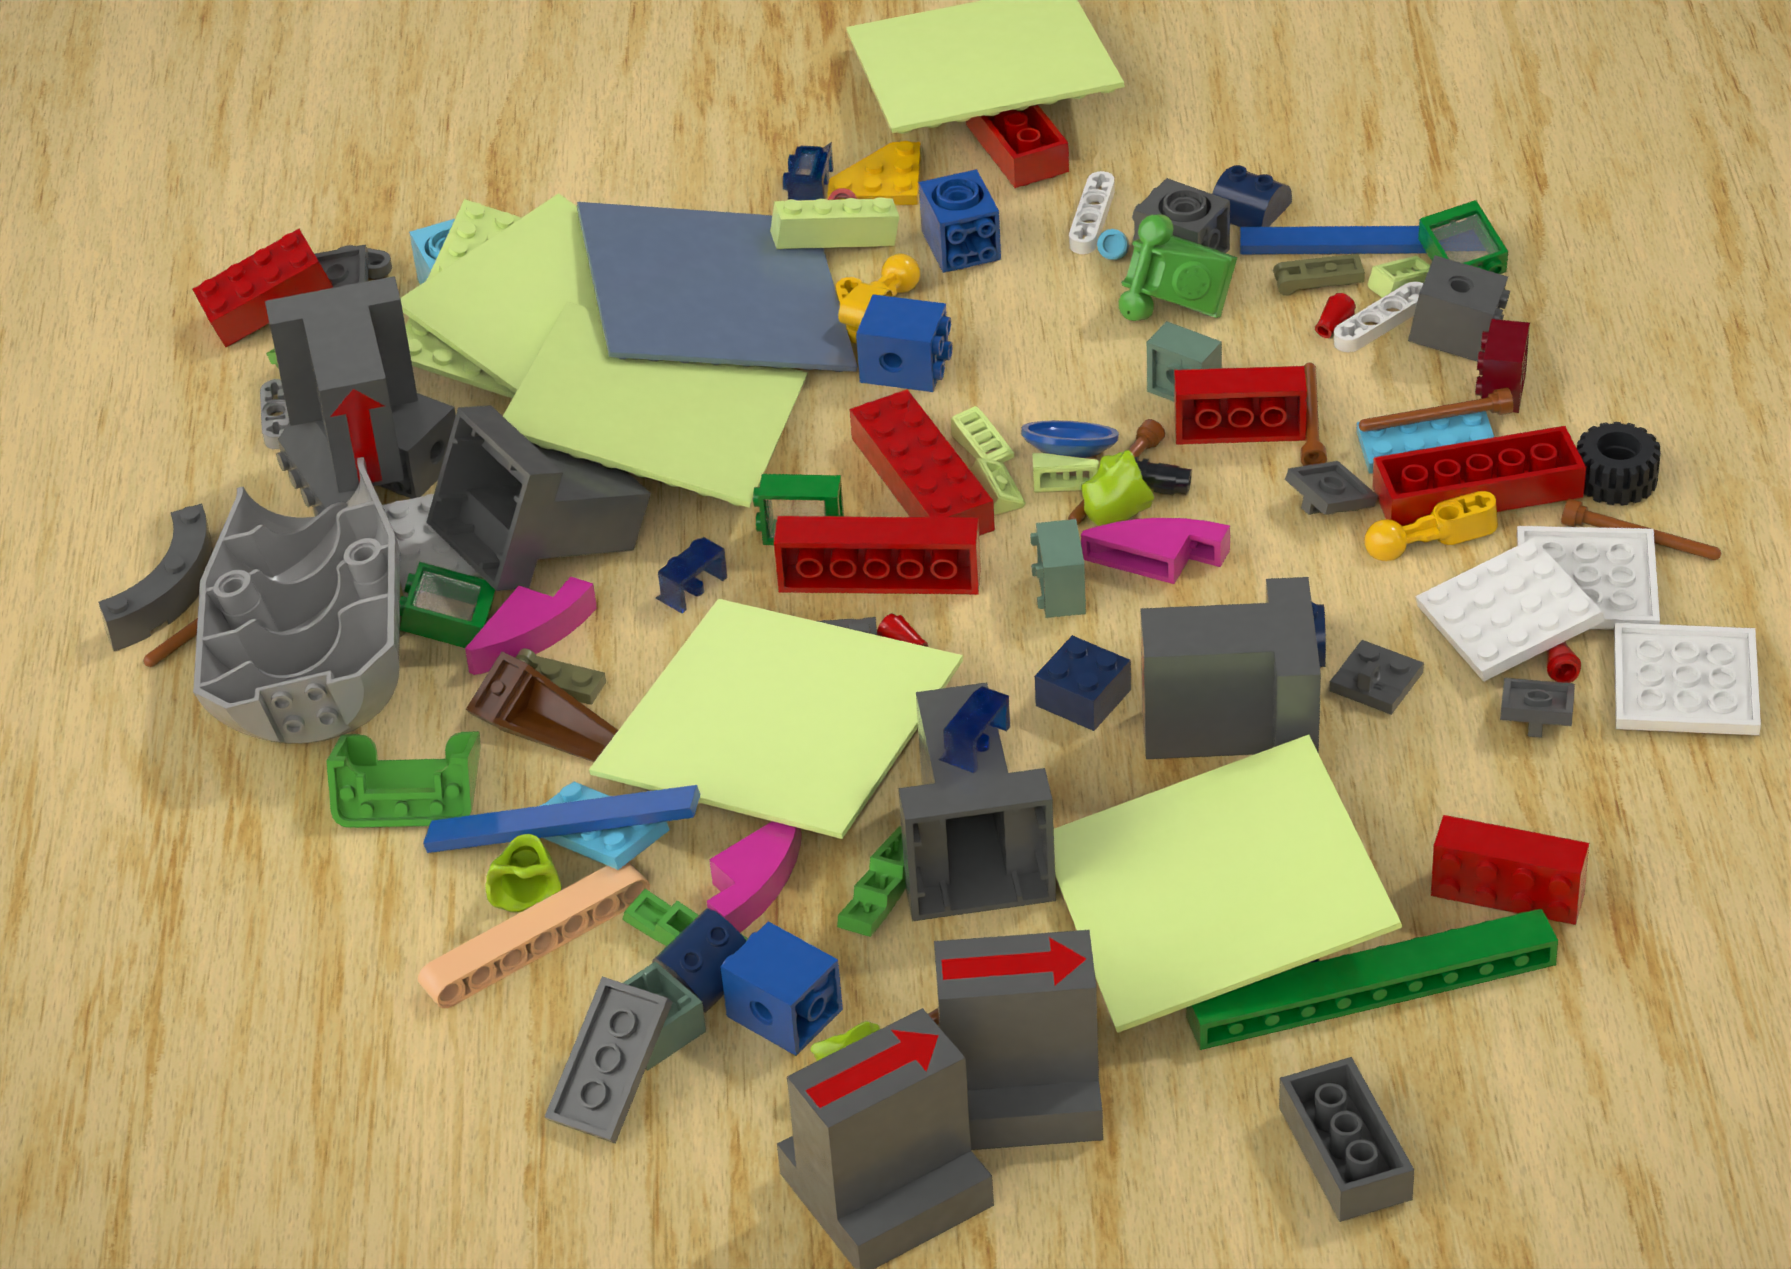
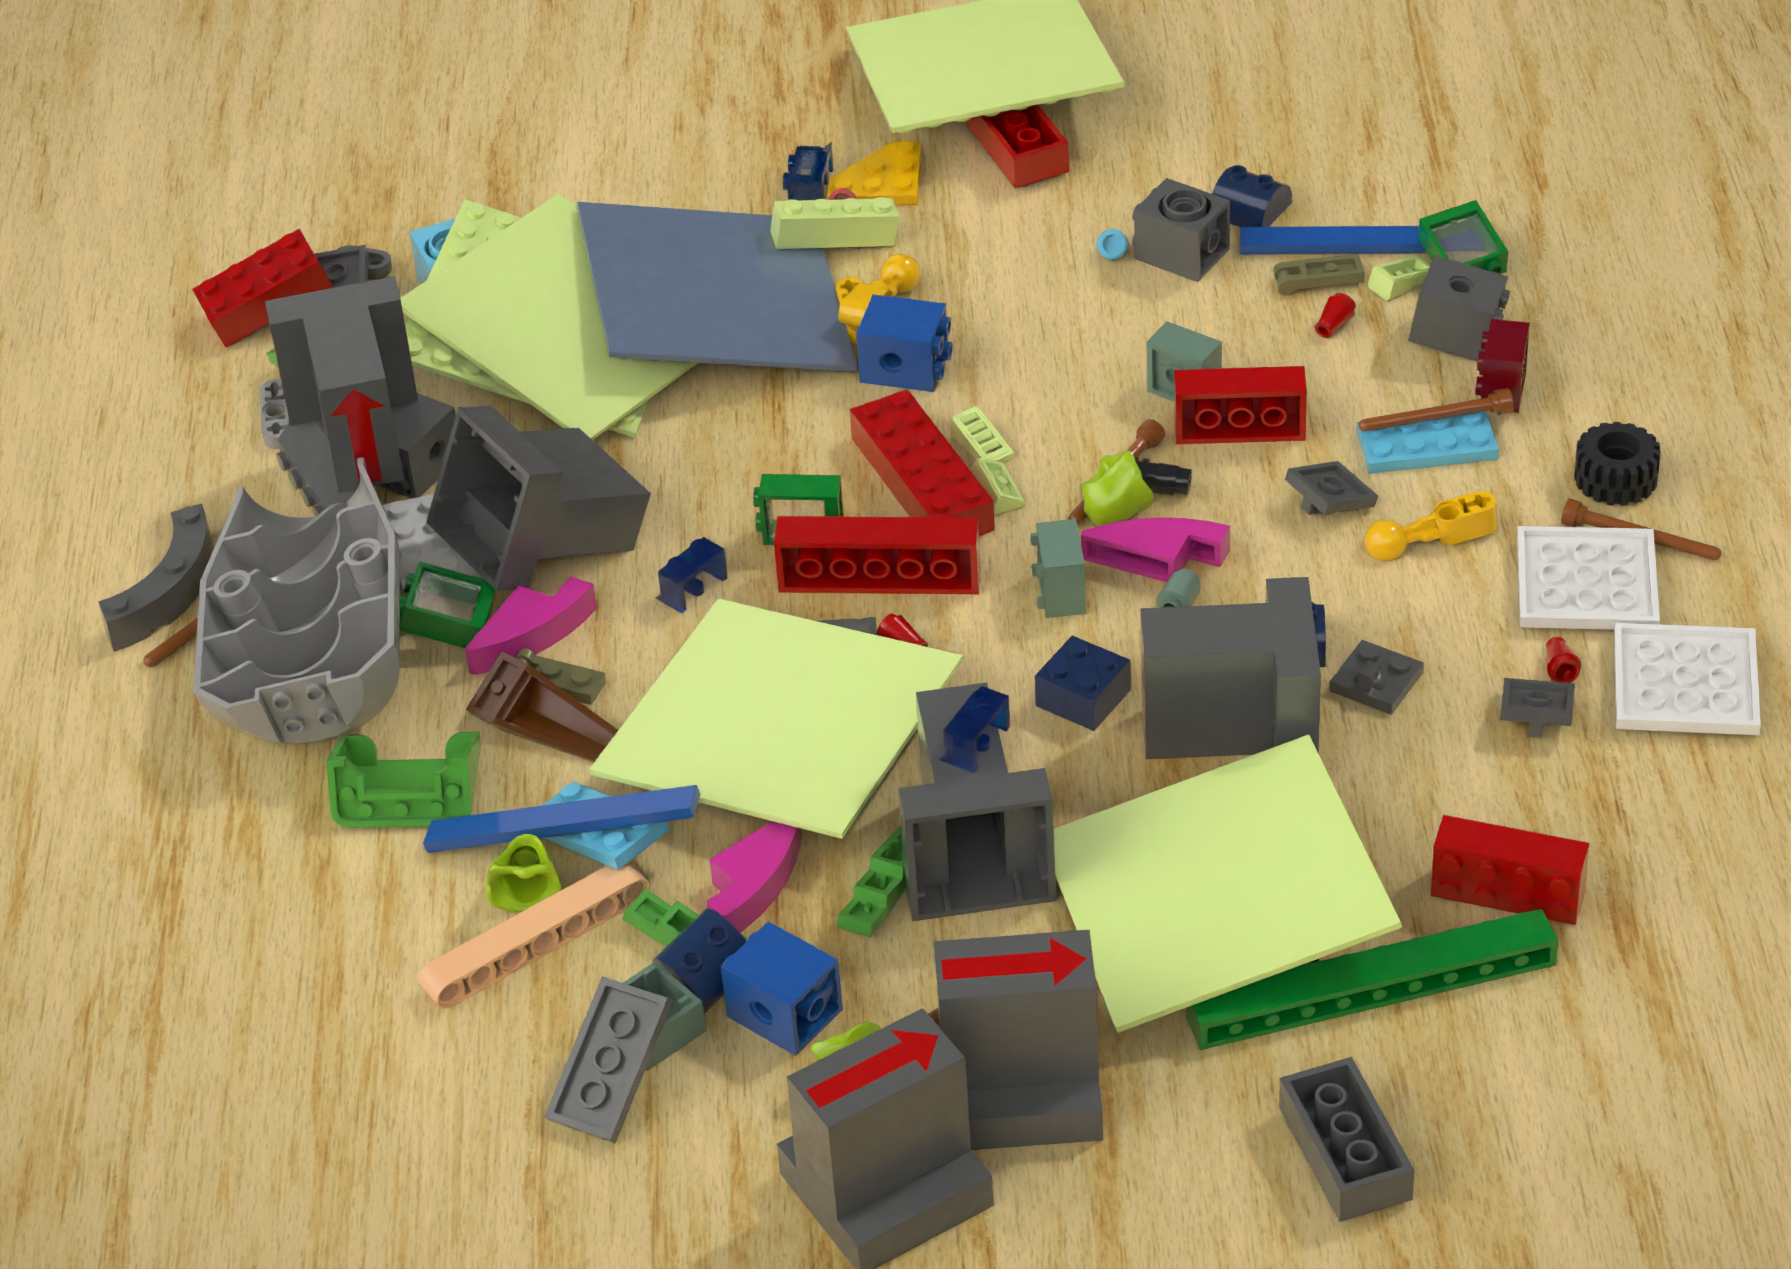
(657, 419): yellowish green baseplate -> none
(960, 220): blue brick -> none
(1046, 466): yellowish green slope -> none
(1069, 437): blue dish -> none
(1091, 212): white beam -> none
(1174, 272): bright green piece -> none
(1179, 589): none -> sand green brick
(1313, 450): dark orange piece -> none
(1353, 334): white beam -> none
(1509, 609): white plate -> none
(1515, 468): red brick -> none

